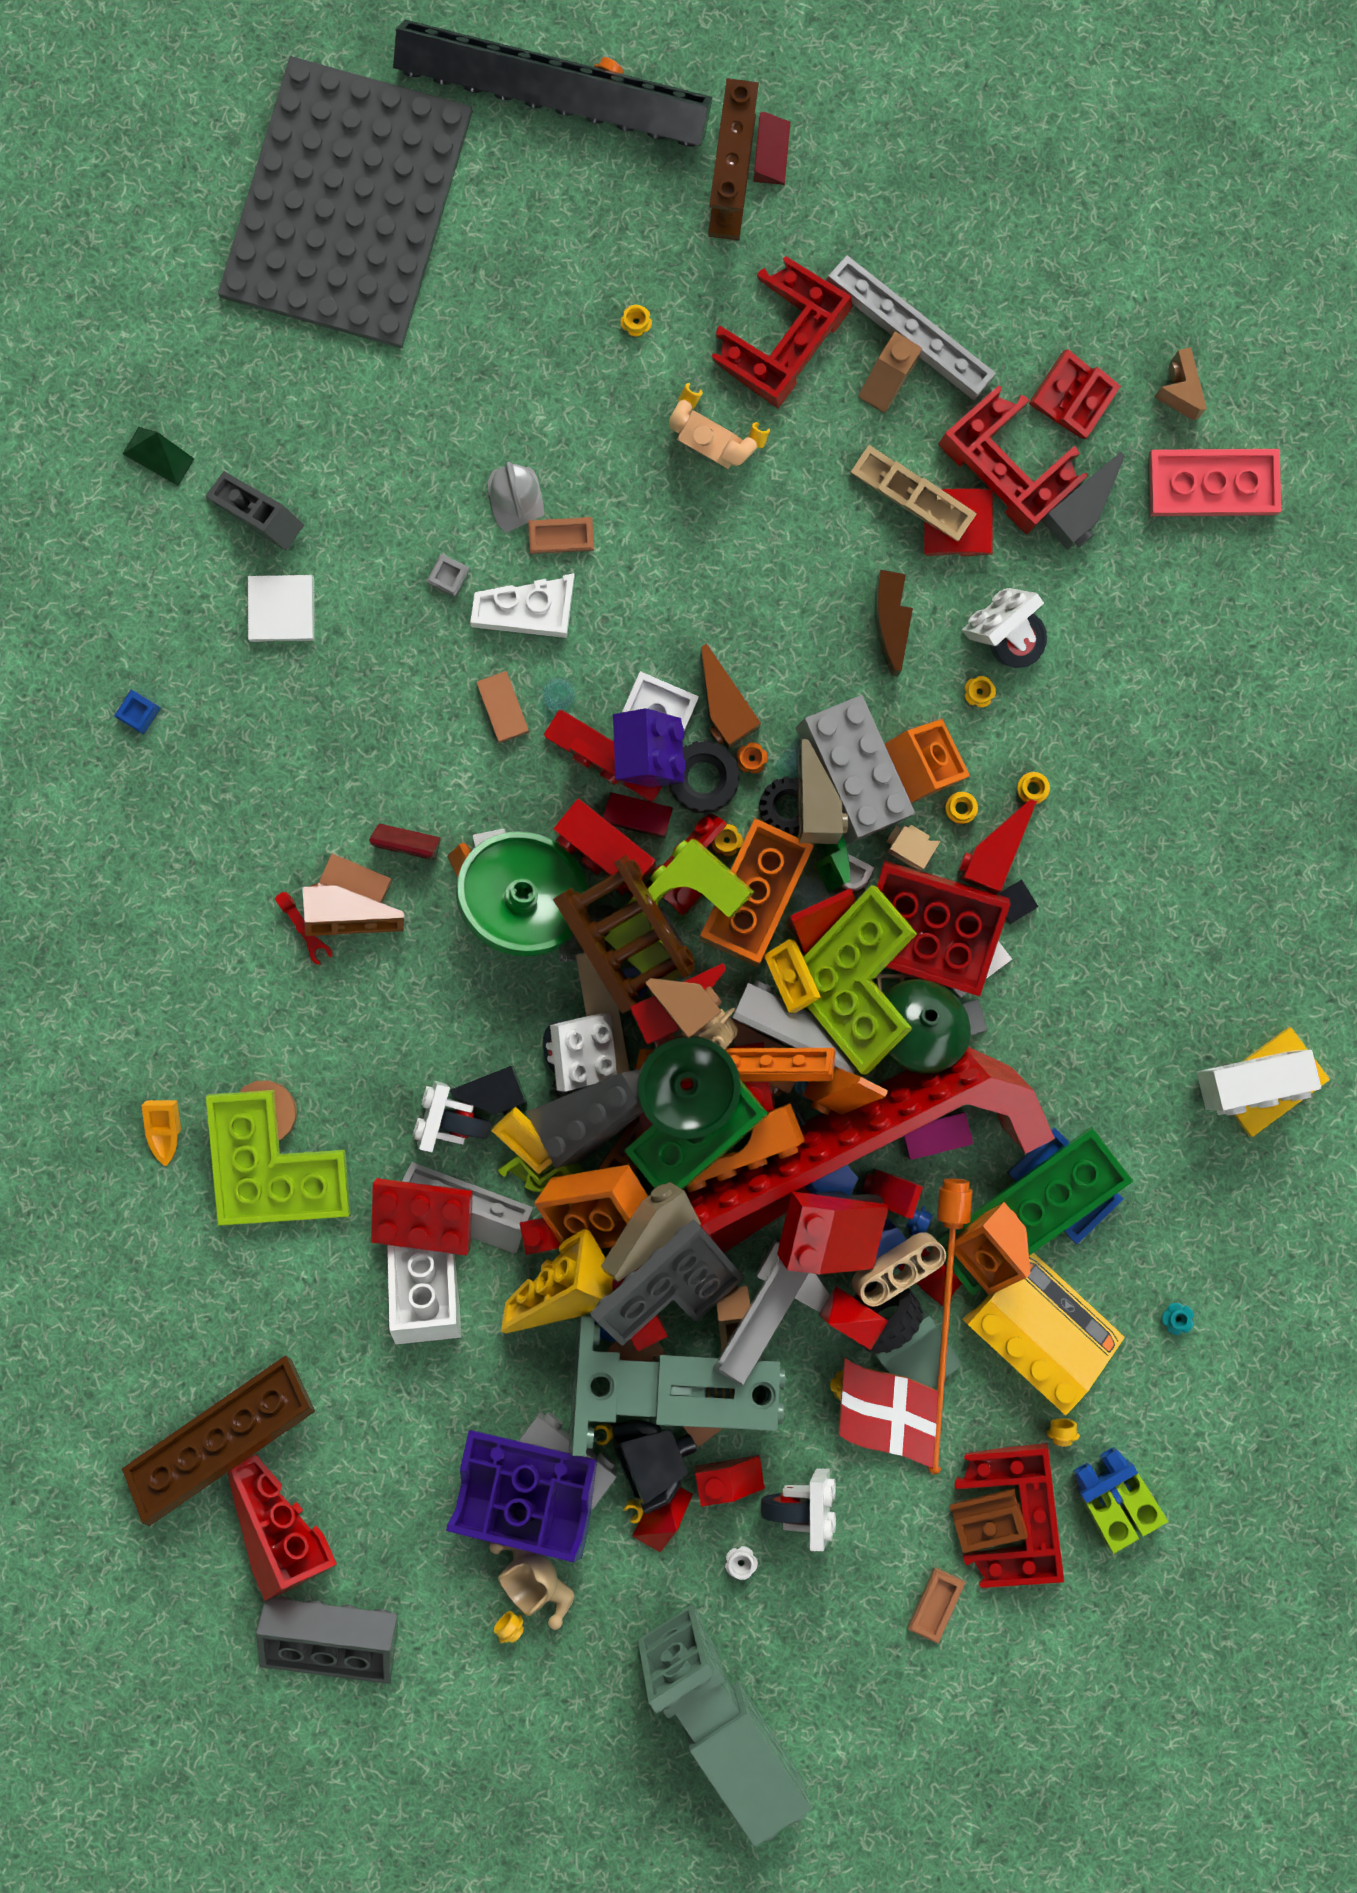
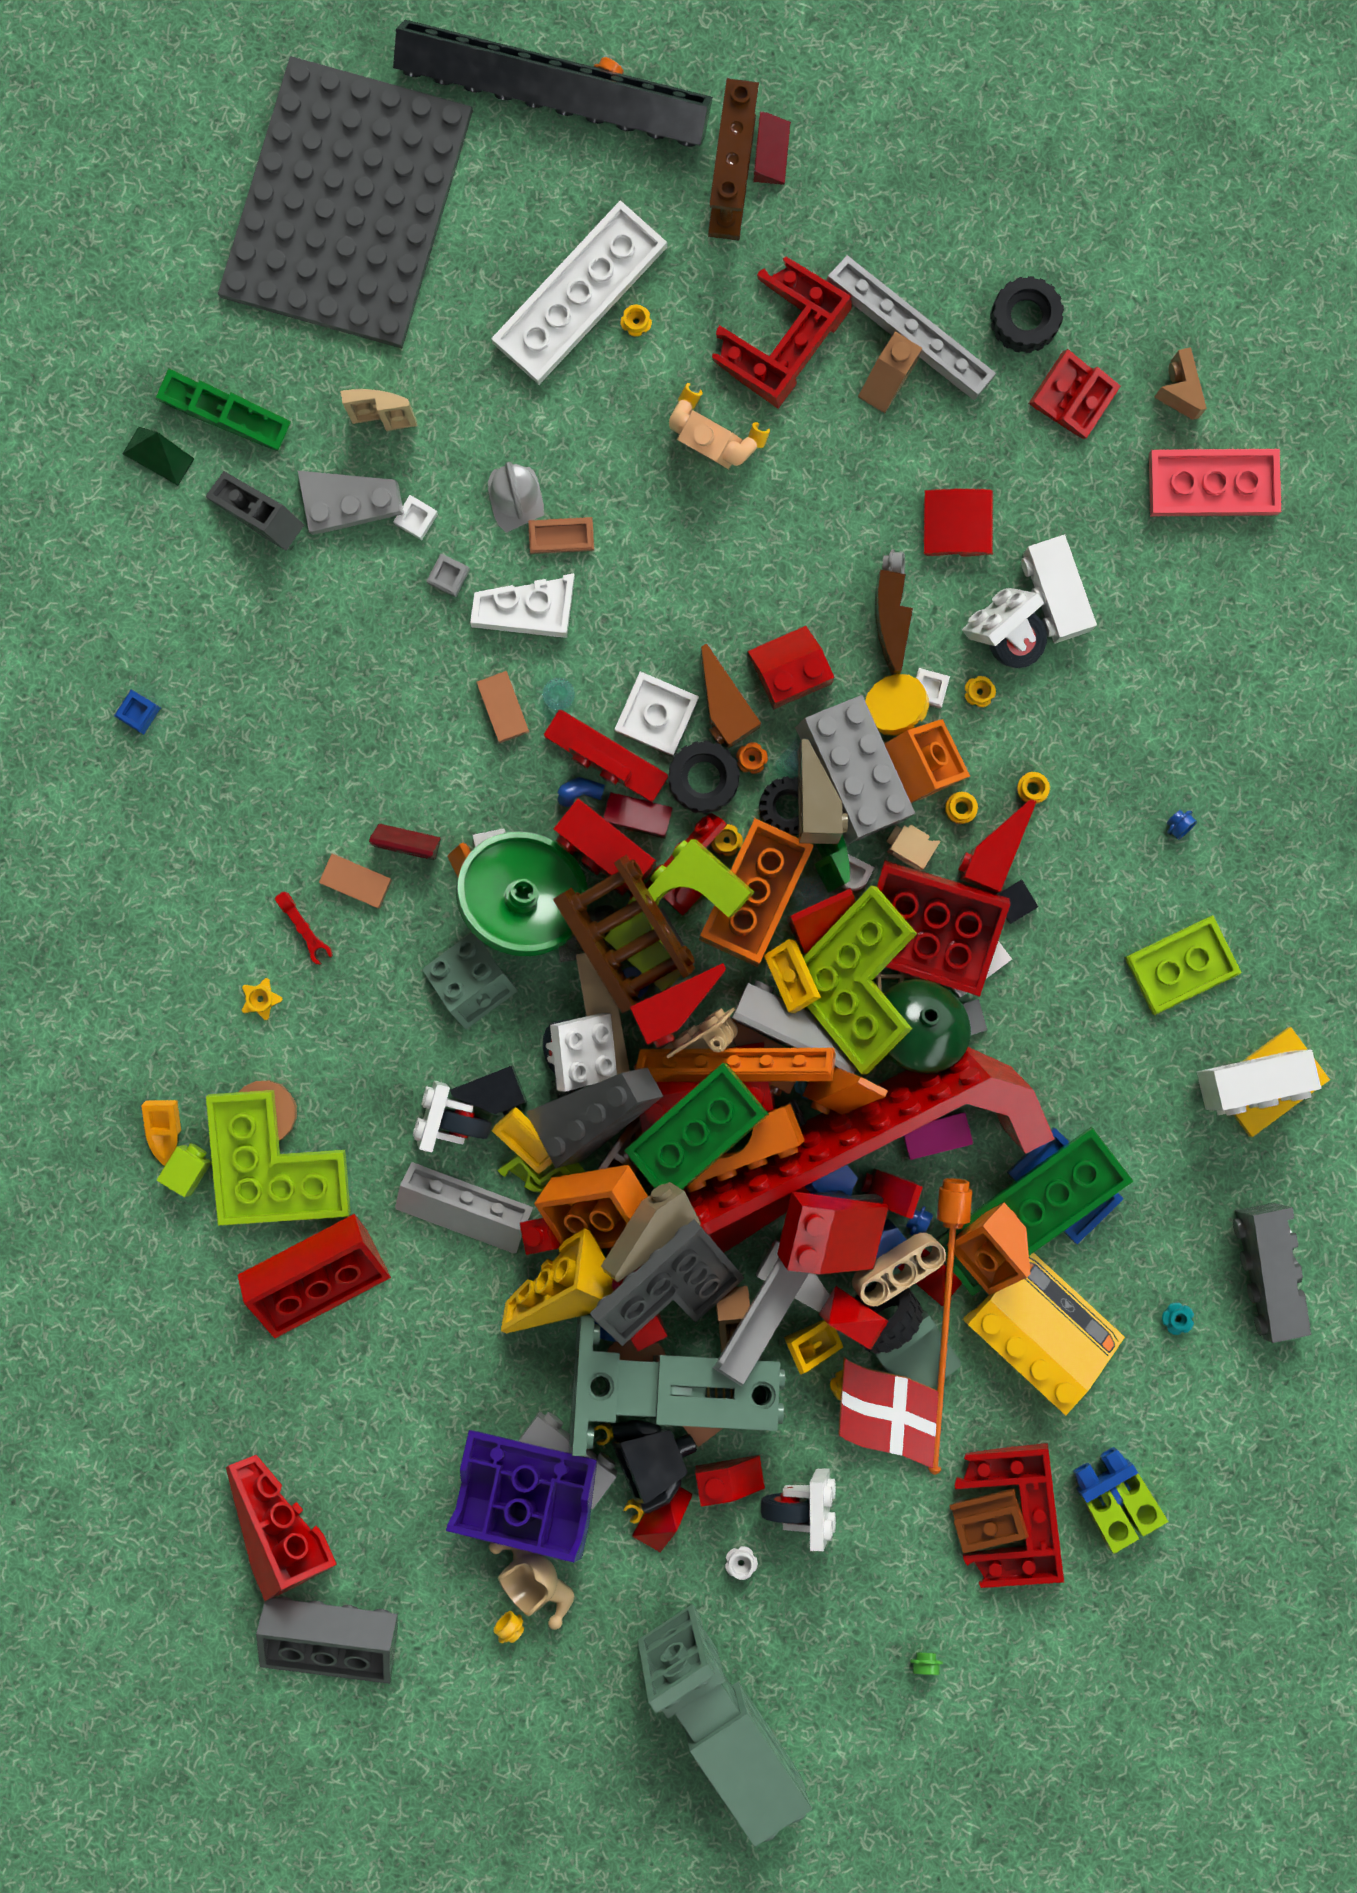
(185, 1169): none -> lime brick
(217, 1440): reddish brown plate -> none
(223, 410): none -> green slope
(269, 999): none -> yellow plate
(281, 608): white tile -> none
(313, 1276): none -> red slope
(341, 911): slope -> none
(347, 500): none -> light grey wing
(372, 405): none -> tan slope
(416, 517): none -> white tile
(421, 1216): red plate -> none
(422, 1295): white slope -> none
(469, 980): none -> sand green bracket
(577, 787): none -> blue arm
(579, 292): none -> white plate
(648, 748): dark purple brick -> none
(686, 1003): medium nougat slope -> none
(705, 1103): dark green dish -> none
(791, 667): none -> red slope
(813, 1345): none -> yellow slope
(894, 562): none -> light grey plate
(897, 703): none -> yellow tile
(913, 493): tan slope -> none
(926, 1664): none -> bright green plate
(935, 686): none -> white tile
(936, 1605): nougat tile -> none
(972, 444): red wedge -> none
(1031, 290): none -> black tyre
(1059, 587): none -> white brick
(1063, 1432): yellow plate -> none
(1081, 510): dark grey slope -> none
(1181, 824): none -> blue plate
(1183, 965): none -> lime tile
(1272, 1271): none -> dark grey wedge

